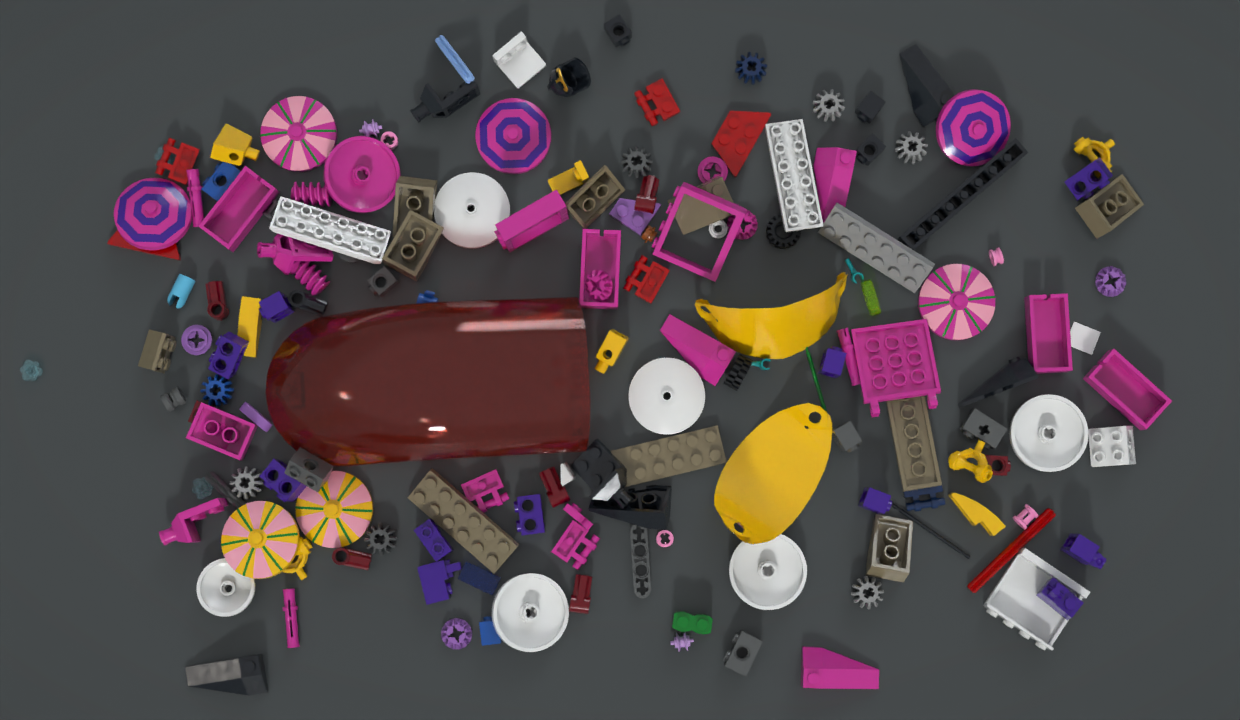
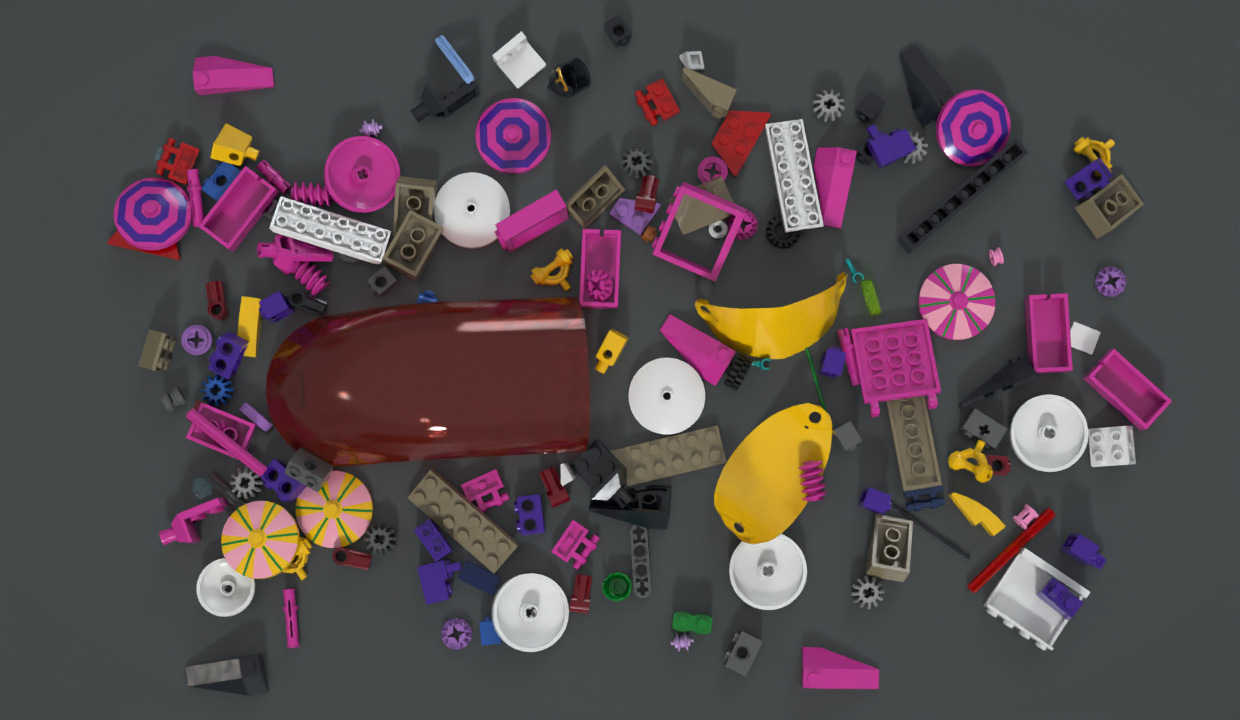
(26, 370): clear light blue plant -> none
(181, 289): medium azure piece -> none
(226, 75): none -> dark pink wedge
(226, 442): none -> dark pink axle
(274, 177): none -> dark pink pin
(298, 133): dish -> none
(391, 135): bright pink bush -> none
(562, 259): none -> yellow piece
(569, 179): yellow bracket -> none
(574, 511): dark pink plate -> none
(617, 587): none -> green hair
(651, 282): red plate -> none
(658, 538): bright pink bush -> none
(692, 60): none -> white slope
(712, 94): none -> dark tan slope
(752, 61): dark blue gear -> none
(812, 479): none -> dark pink piece
(876, 248): light grey plate -> none
(890, 148): none -> dark purple hinge

